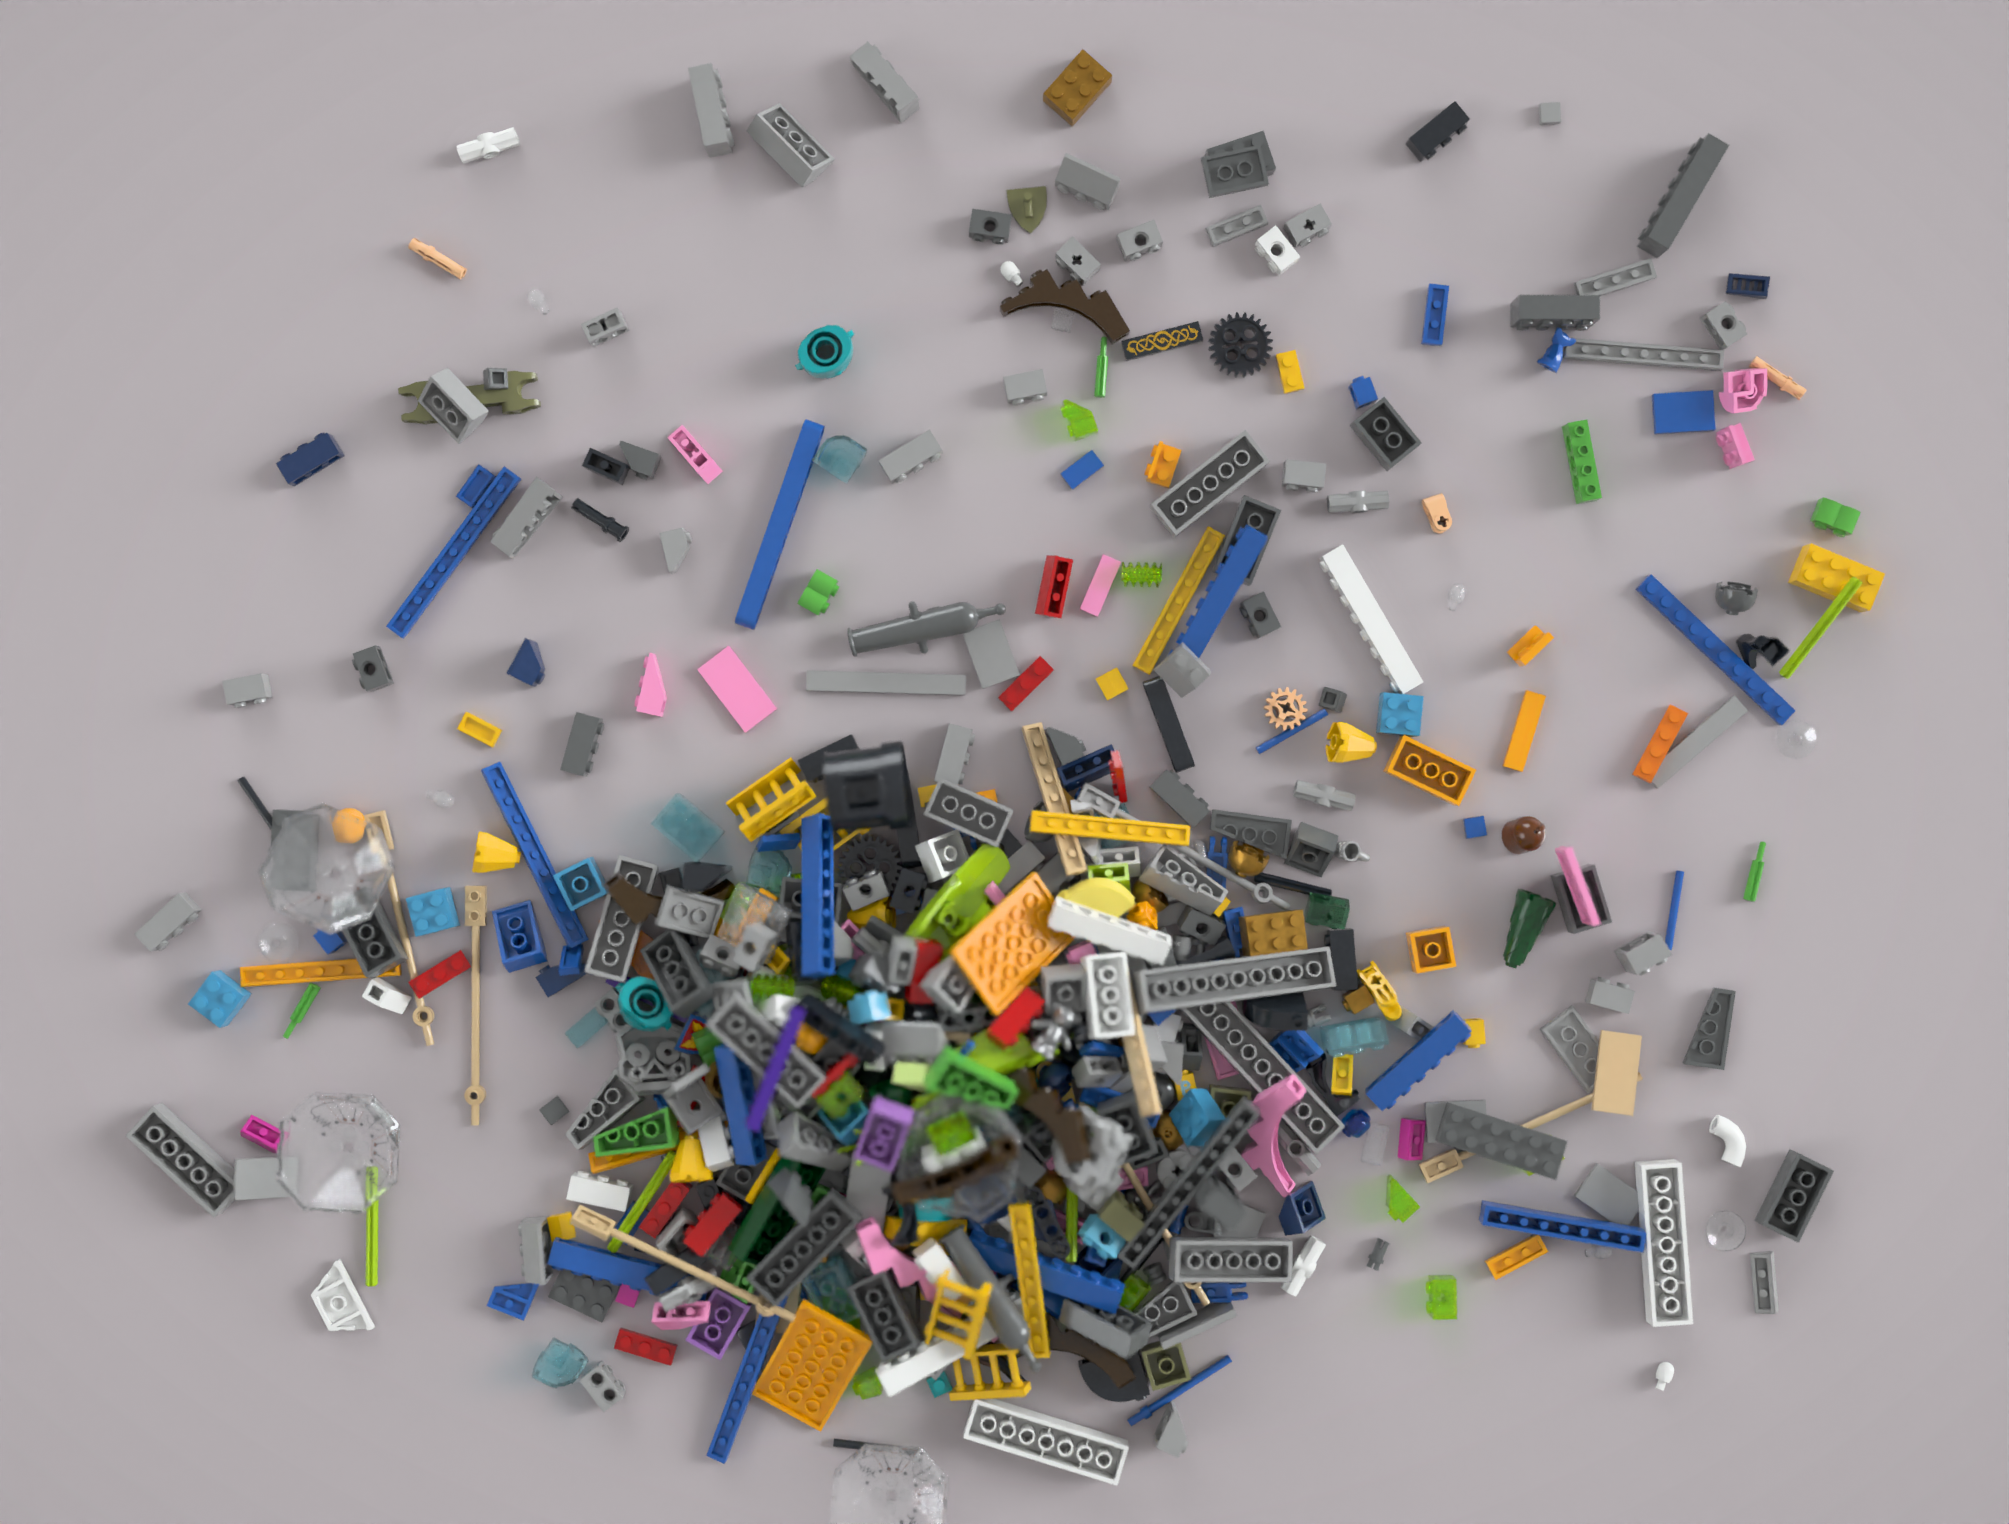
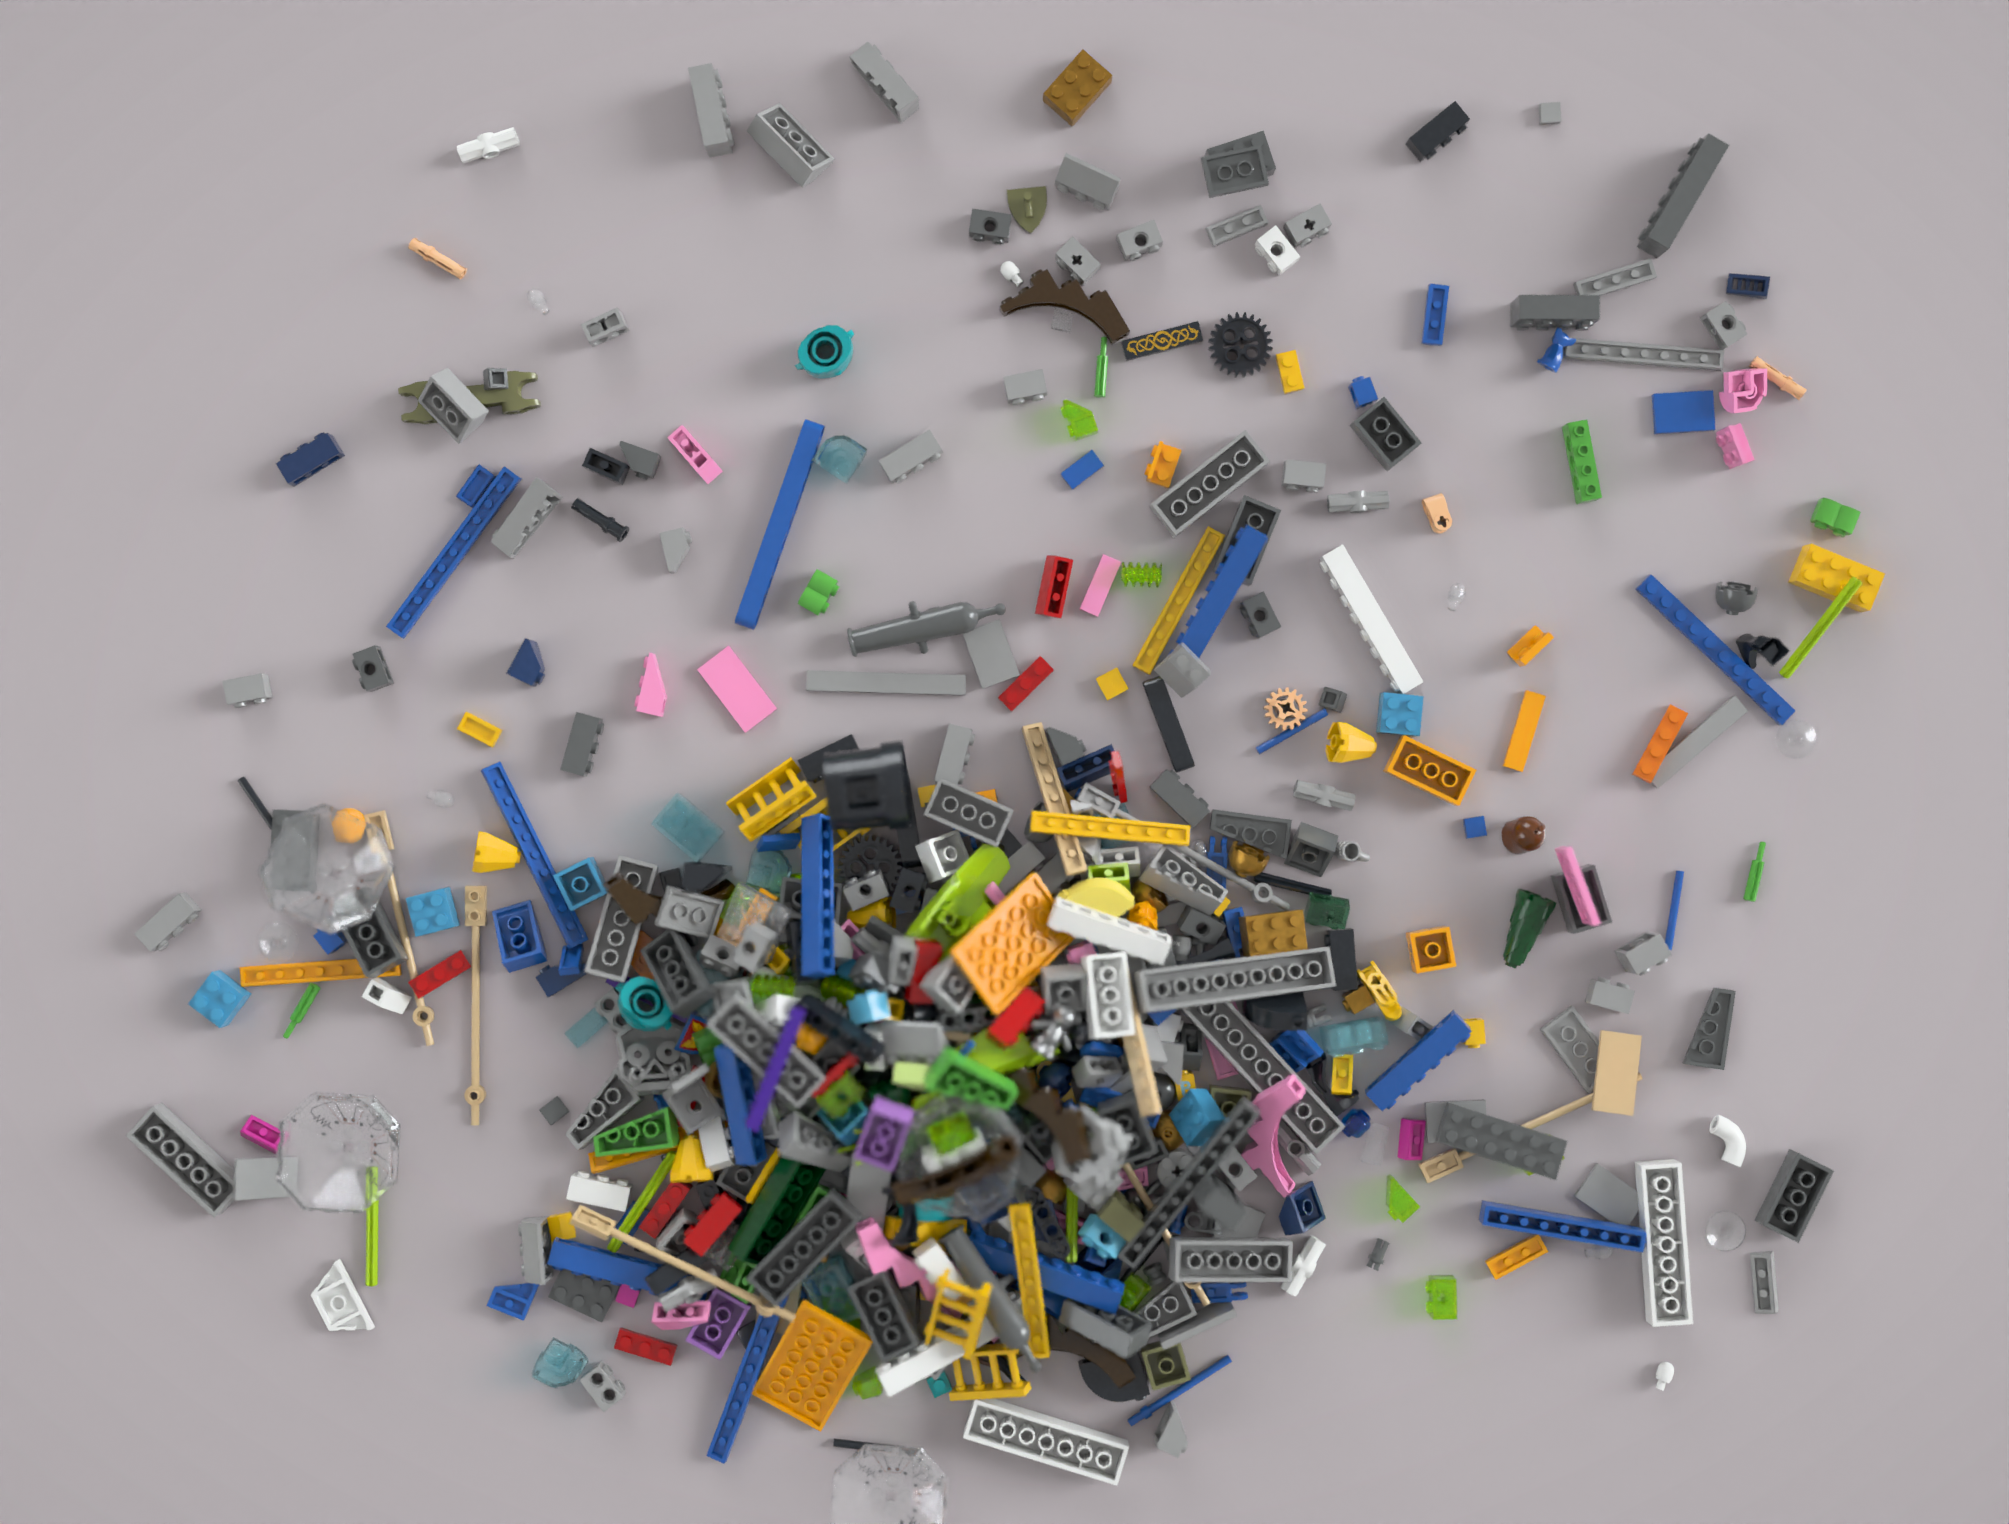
(793, 1195): dark grey slope -> none

